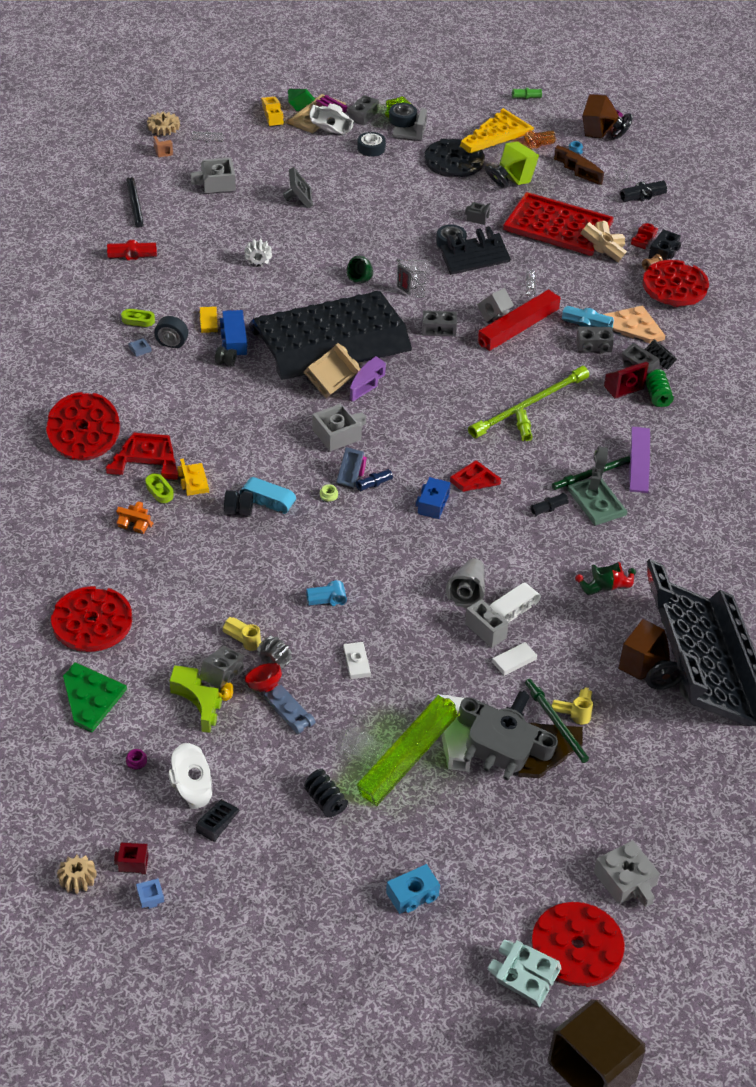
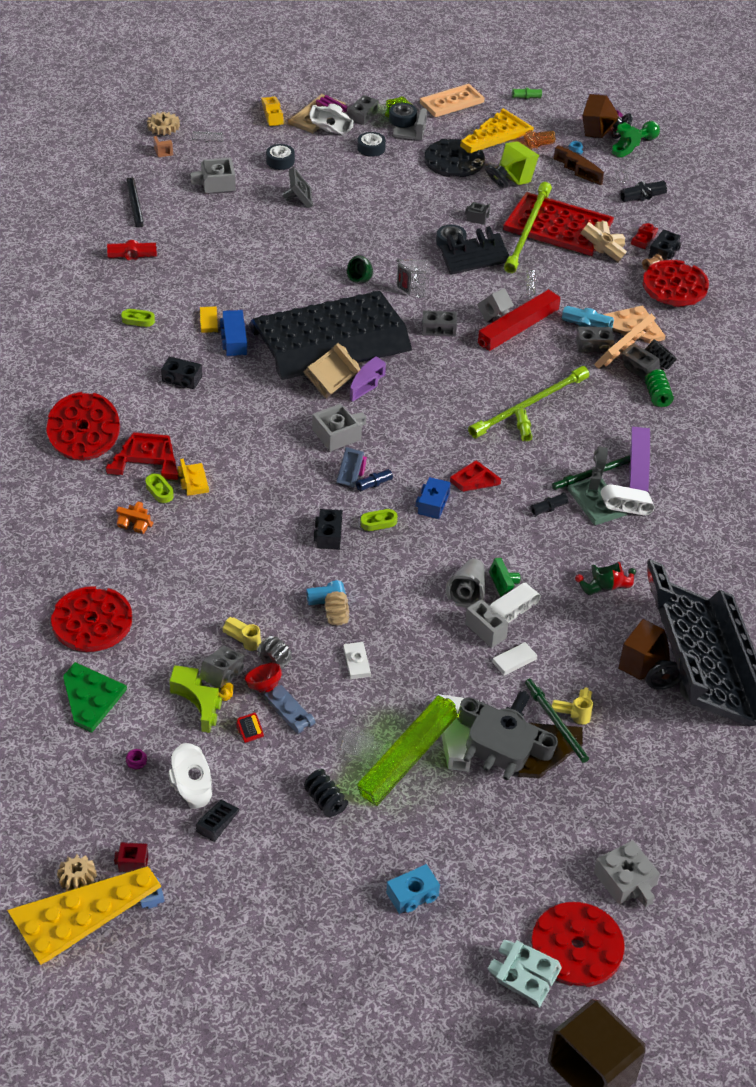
(68, 917): none -> yellow wing
(139, 347): sand blue tile -> none
(171, 332): black wheel -> none
(181, 372): none -> black brick
(225, 356): pearl dark grey wheel -> none
(238, 502): black wheel -> none
(249, 727): none -> slope
(258, 252): white gear -> none
(269, 494): medium azure beam -> none
(280, 156): none -> black wheel
(299, 98): green slope -> none
(328, 493): yellowish green plate -> none
(329, 529): none -> black brick
(337, 608): none -> tan gear
(378, 520): none -> lime plate
(451, 100): none -> light nougat plate
(503, 580): none -> green tile
(512, 261): none -> lime hose
(626, 380): dark red slope -> none
(627, 500): none -> white beam
(630, 338): none -> light nougat plate
(632, 136): none -> green piece

